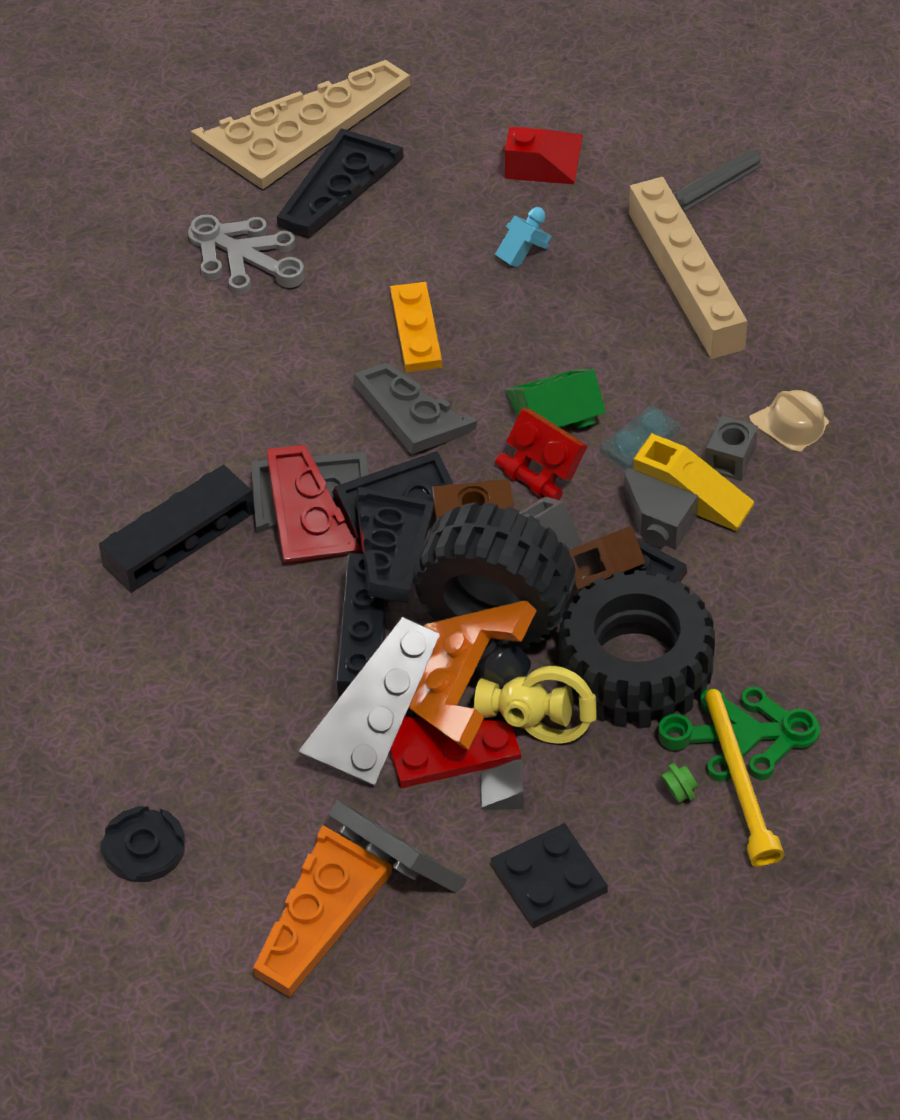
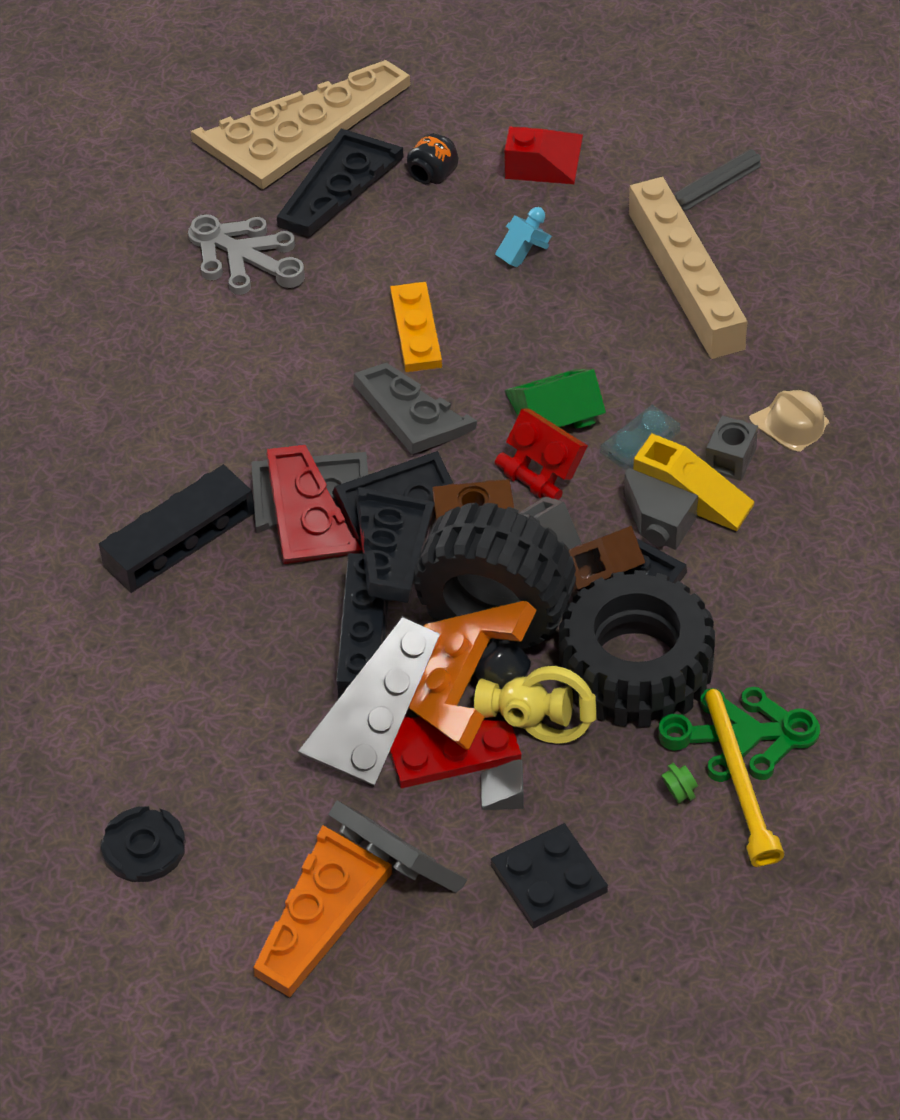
(432, 159): none -> black head

